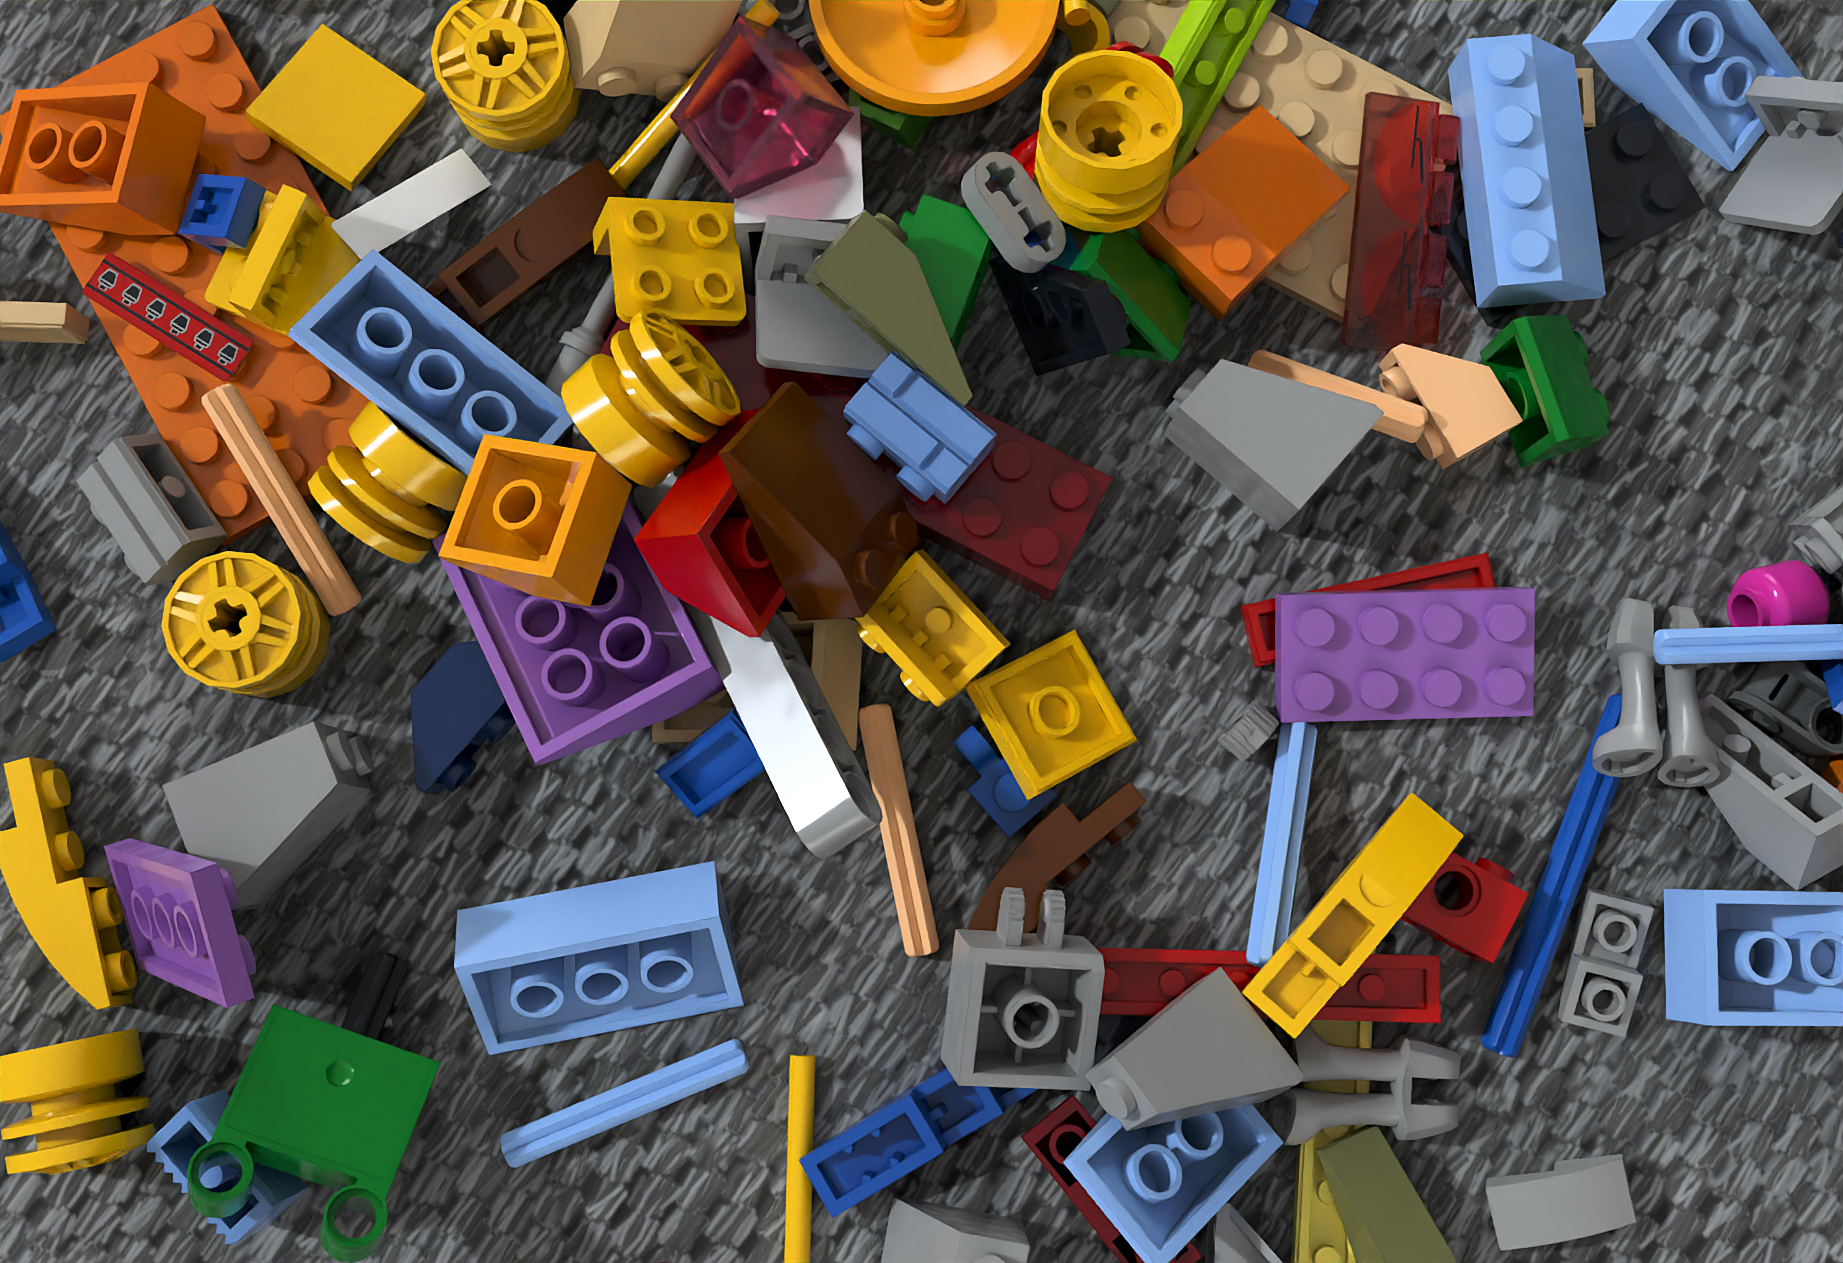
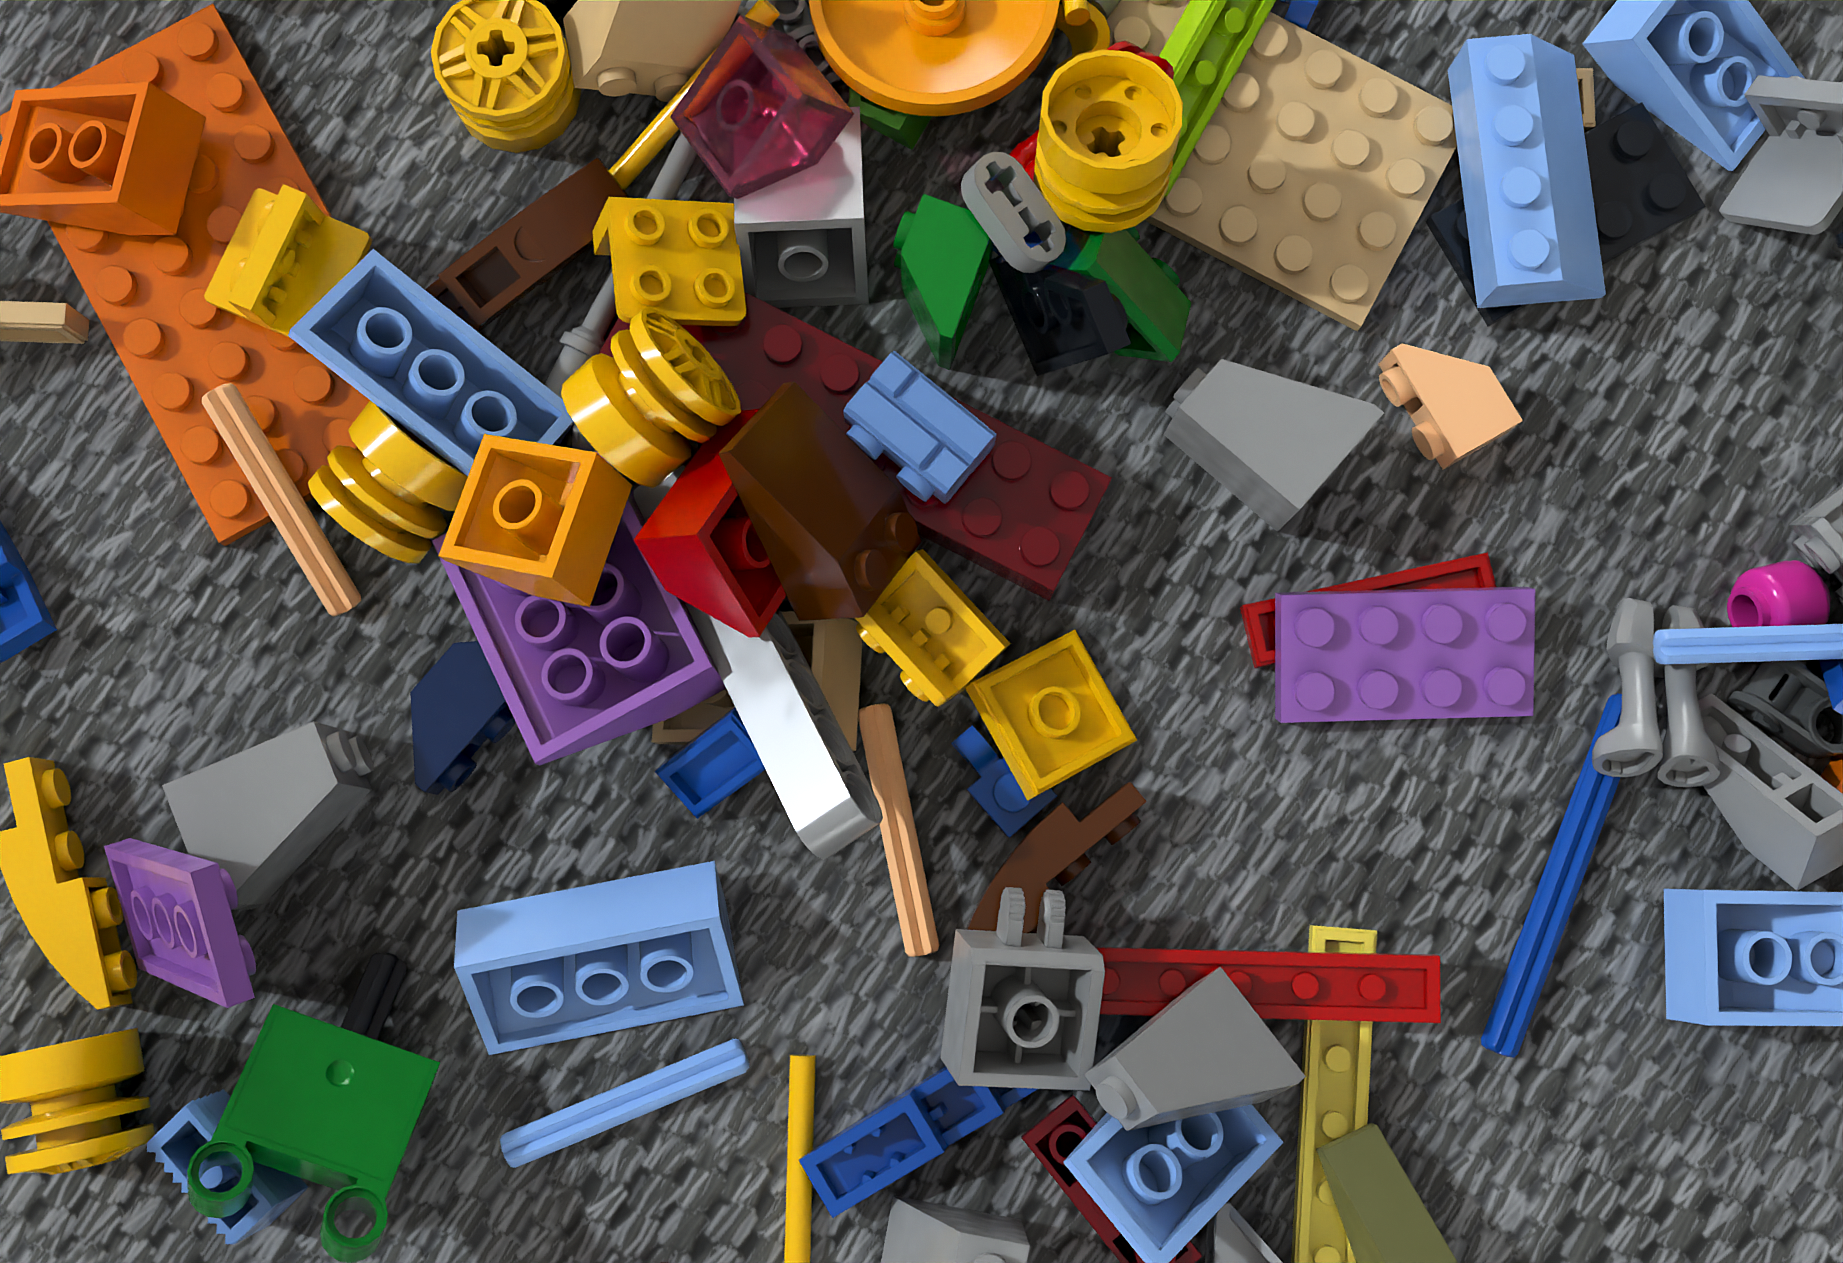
(151, 507): light grey brick -> none
(167, 317): red sticker -> none
(222, 212): blue bracket -> none
(279, 638): yellow wheel -> none
(336, 107): yellow tile -> none
(411, 204): white sticker -> none
(793, 319): light grey bracket -> none
(886, 295): olive slope -> none
(1239, 210): orange slope -> none
(1248, 730): light grey axle -> none
(1282, 841): light blue axle -> none
(1303, 1112): light grey piece -> none
(1353, 915): yellow slope -> none
(1392, 211): clear red windscreen -> none
(1400, 416): light nougat axle -> none
(1482, 913): red brick -> none
(1548, 384): green slope -> none
(1561, 1204): light grey slope -> none
(1603, 961): light grey slope -> none

